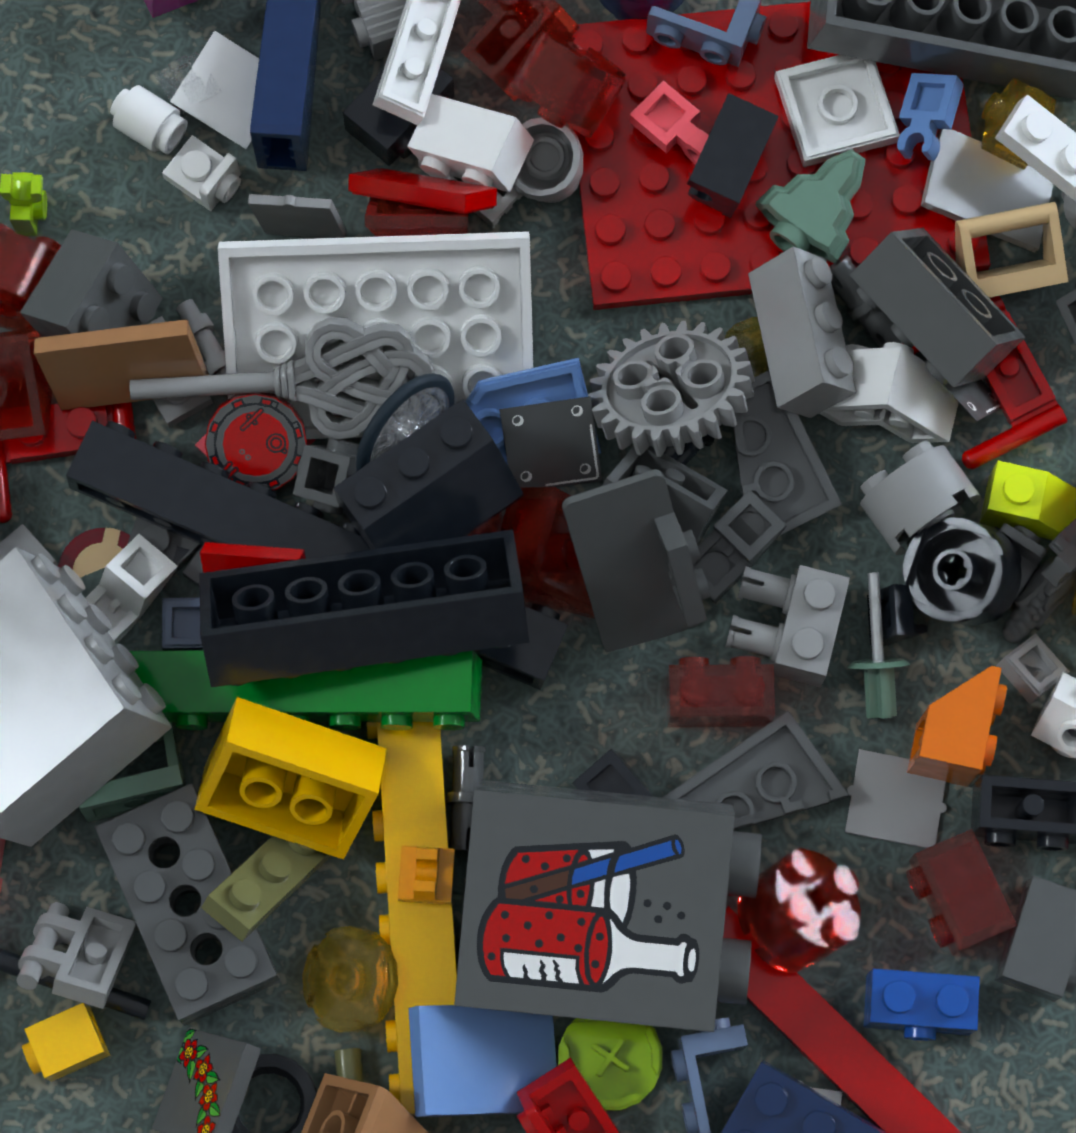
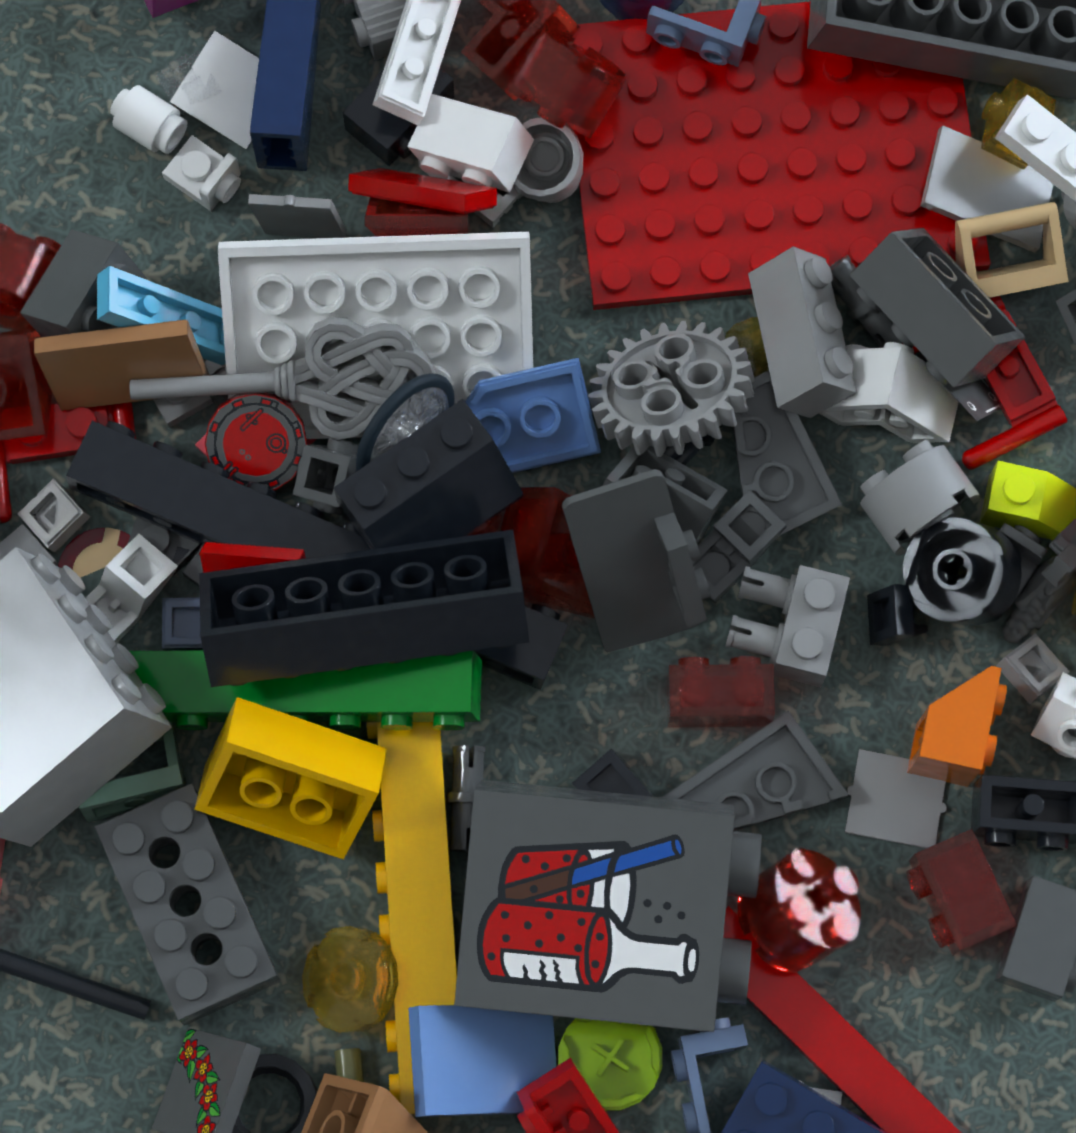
(26, 200): lime plate -> none
(54, 515): none -> light grey tile
(64, 1043): yellow brick -> none
(92, 959): light grey plate -> none
(134, 301): none -> medium azure plate
(261, 885): olive plate -> none
(426, 875): light orange tile -> none
(552, 443): dark grey sticker -> none
(669, 120): coral plate -> none
(731, 154): black hinge -> none
(815, 207): sand green rock -> none
(836, 107): white tile -> none
(878, 671): sand green piece -> none
(921, 1003): blue brick -> none
(928, 106): medium blue plate -> none

